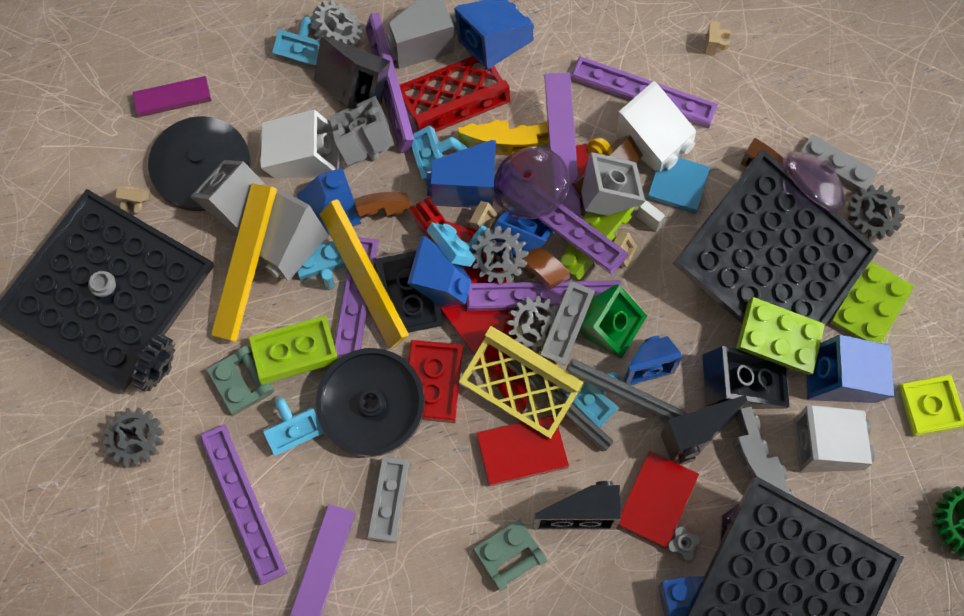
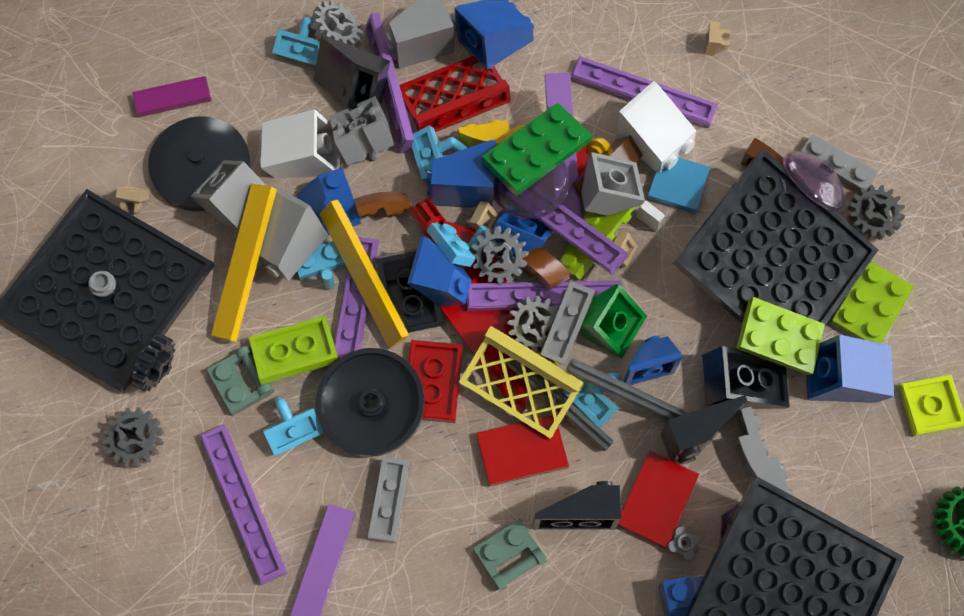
(536, 149): none -> green plate
(833, 439): slope -> none

